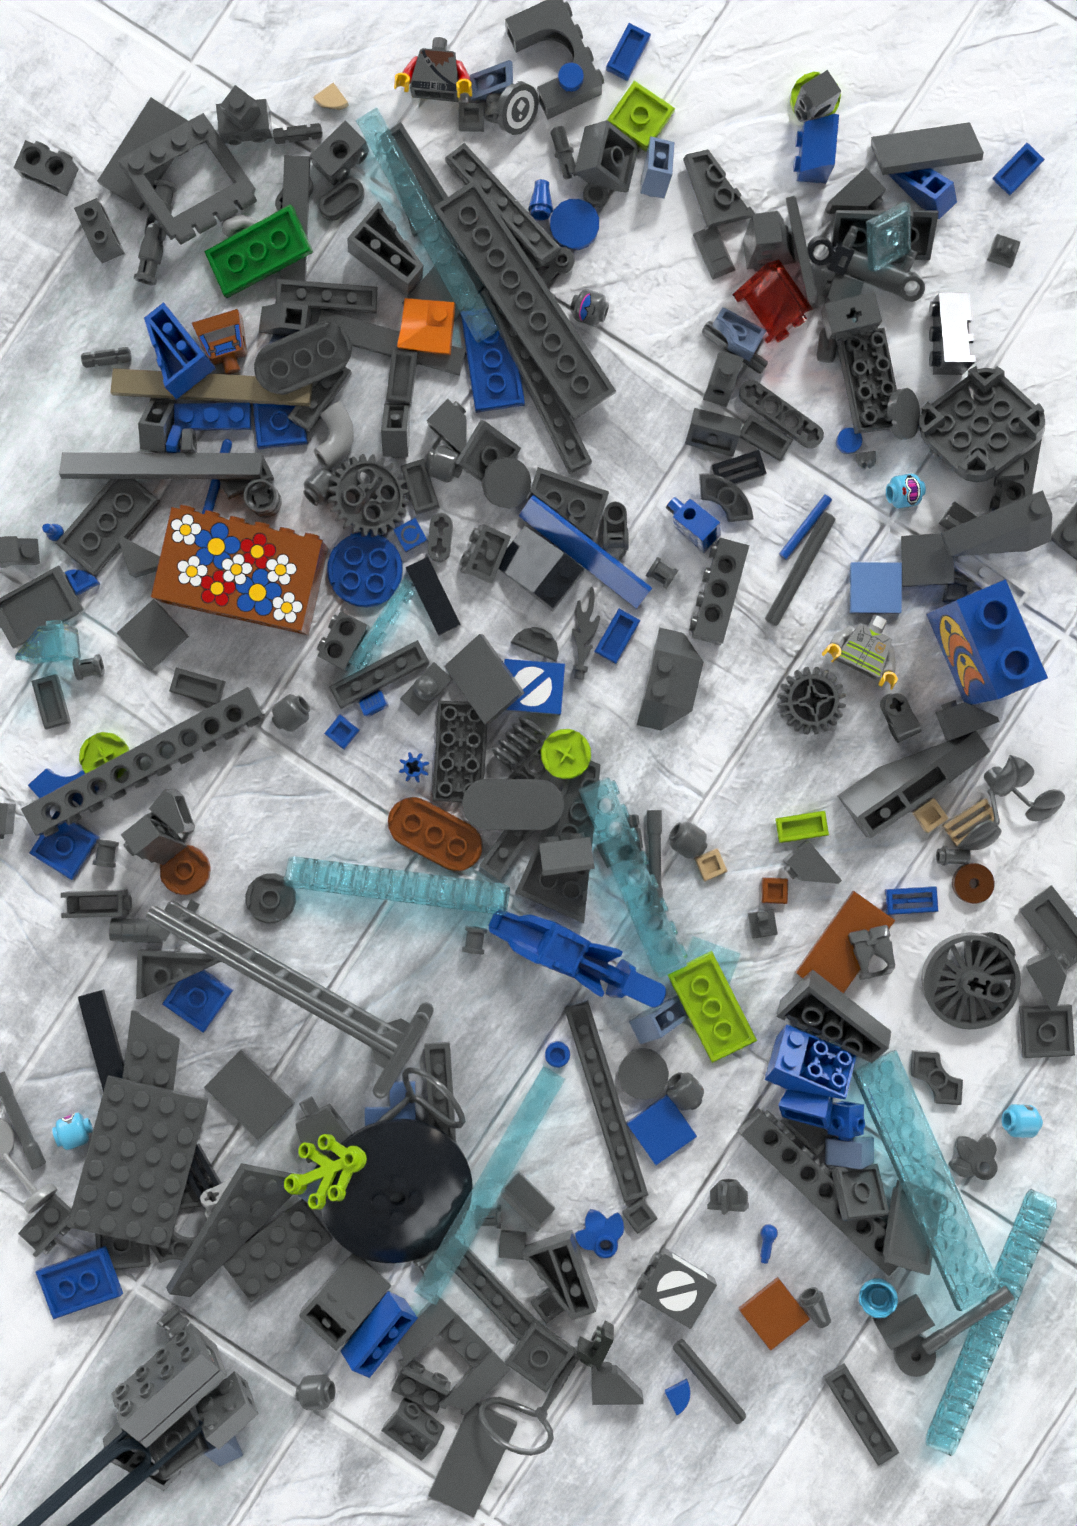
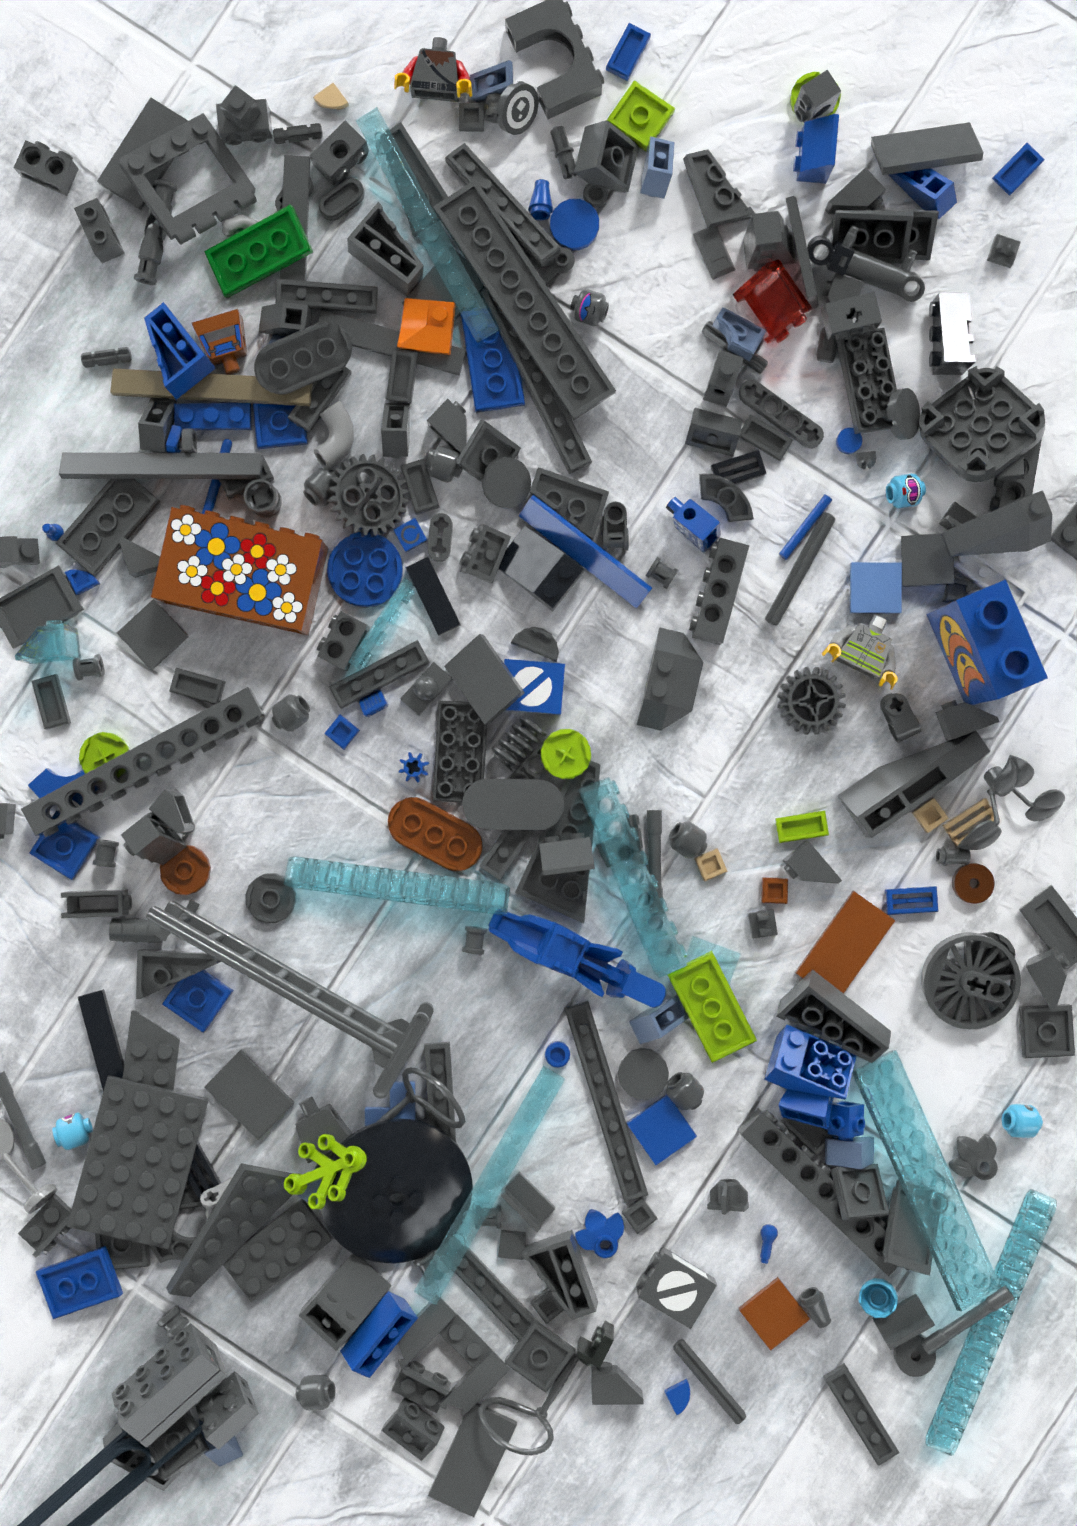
(570, 77): blue tile -> none
(587, 631): dark grey piece -> none
(617, 636): blue tile -> none
(872, 943): dark grey piece -> none
(888, 236): clear light blue tile -> none
(928, 1067): dark grey tile -> none

